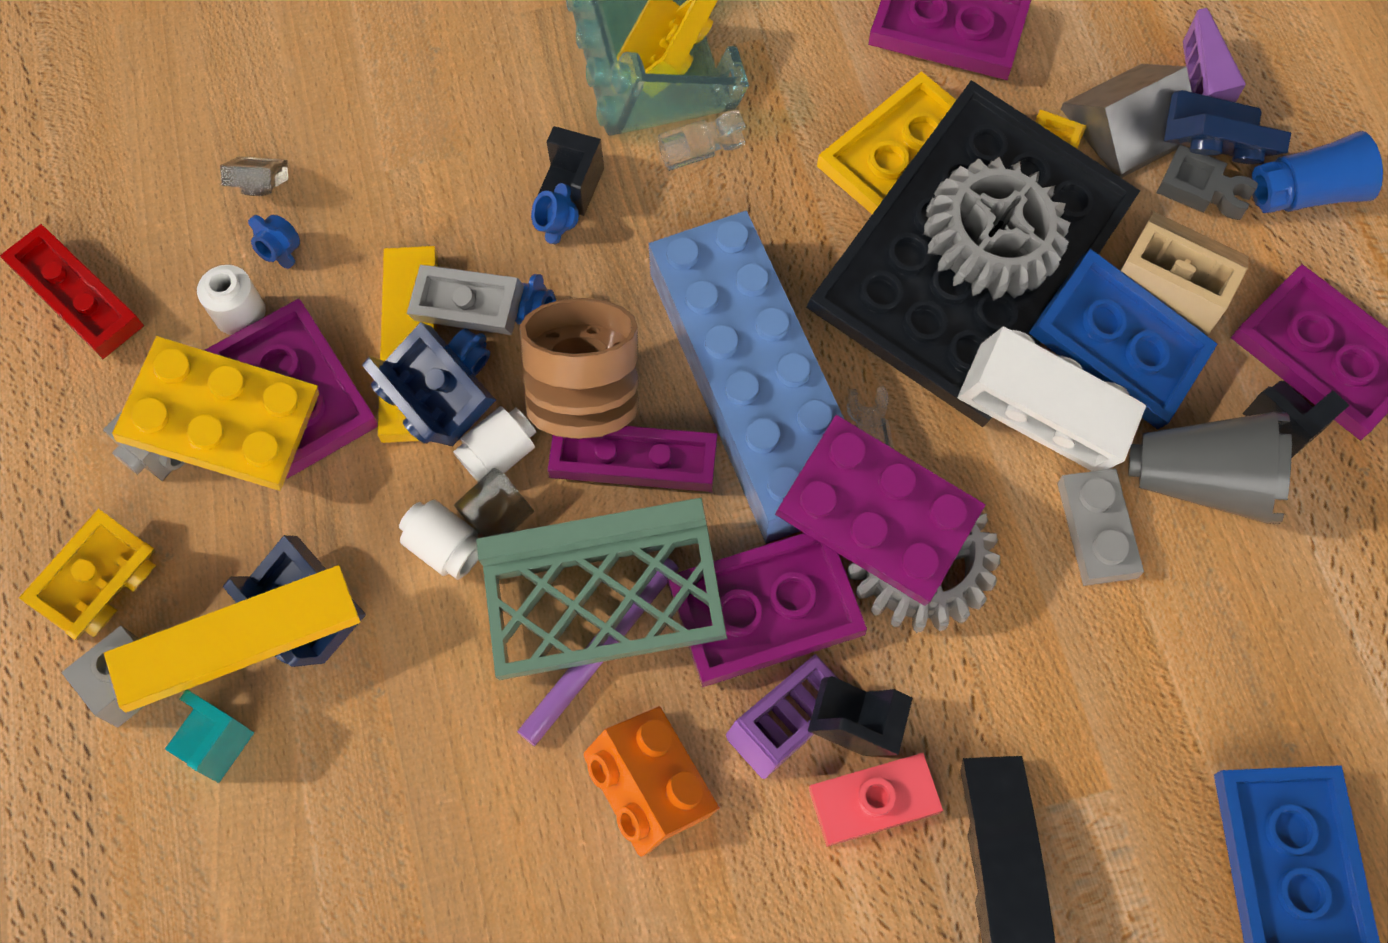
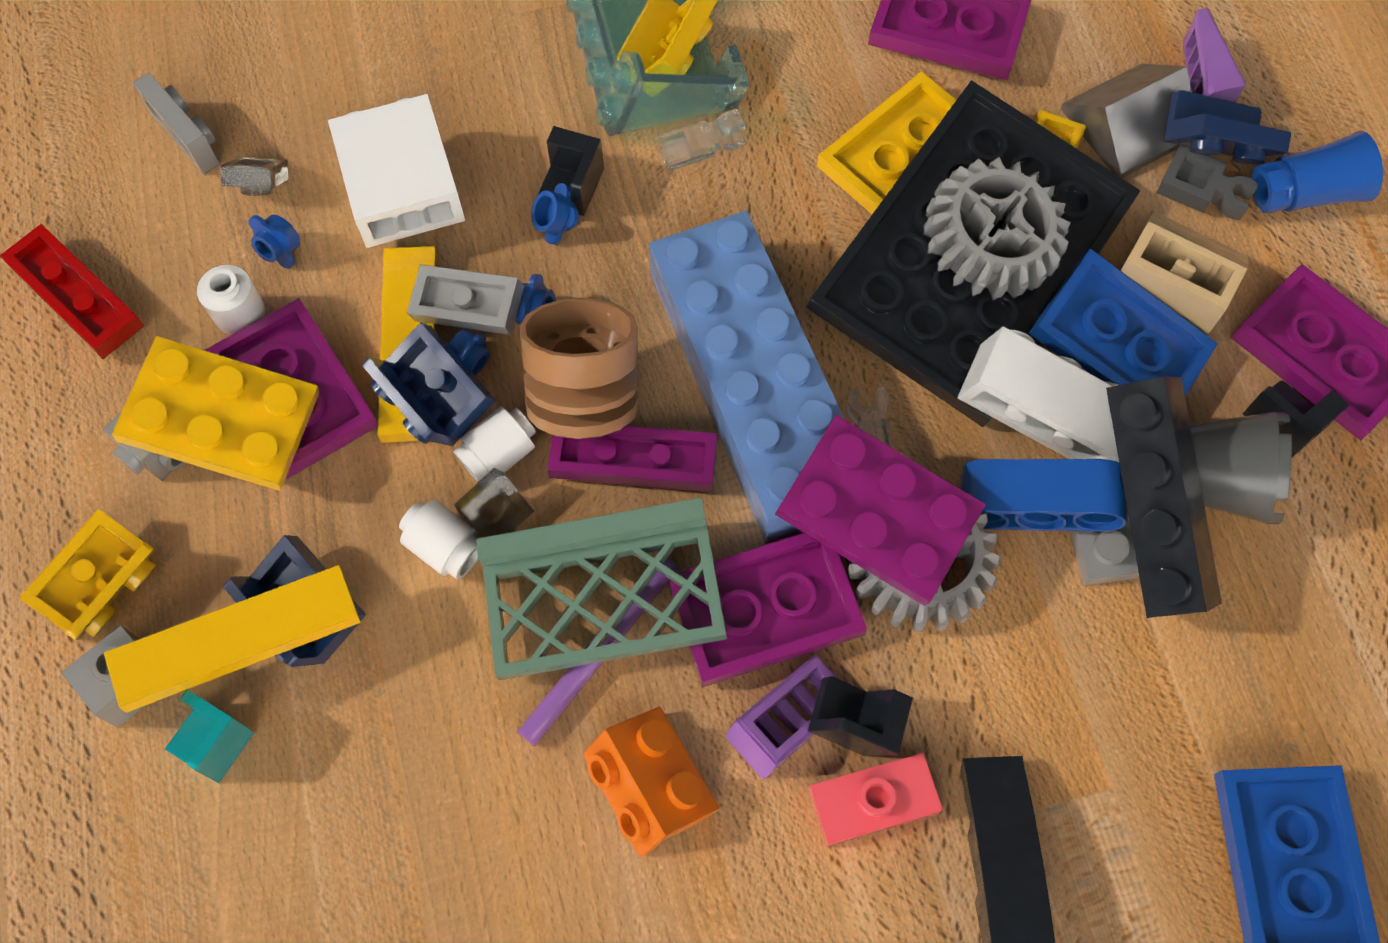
(169, 111): none -> light grey plate
(395, 170): none -> white brick
(1048, 493): none -> blue beam
(1164, 497): none -> black brick

